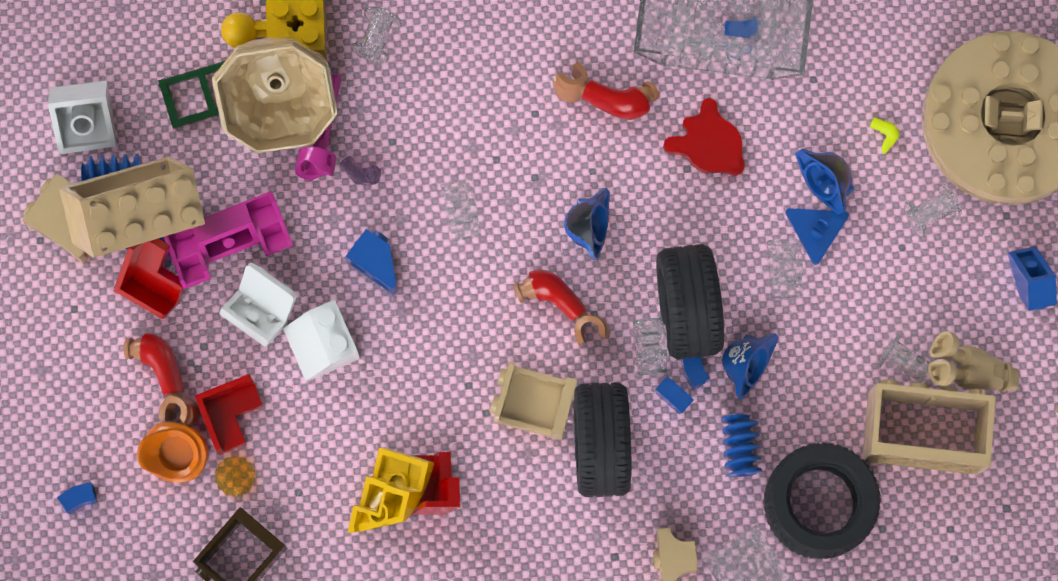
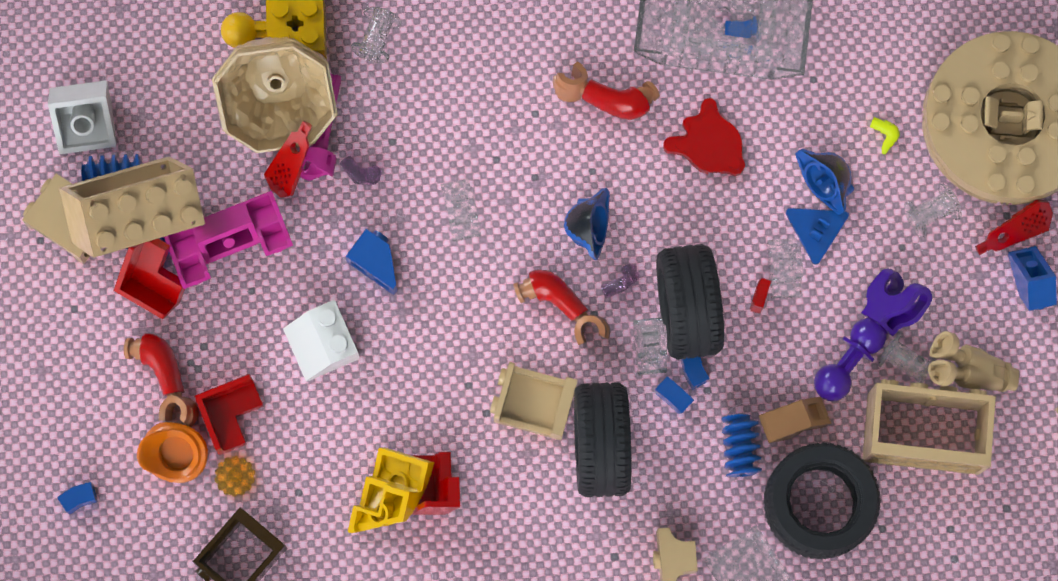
(198, 73): dark green window -> none
(260, 305): white bracket -> none
(286, 166): none -> red piece
(619, 285): none -> clear purple arm
(747, 360): blue hat -> none
(760, 295): none -> red tile
(794, 419): none -> medium nougat slope
(885, 314): none -> dark purple piece
(1023, 225): none -> red piece

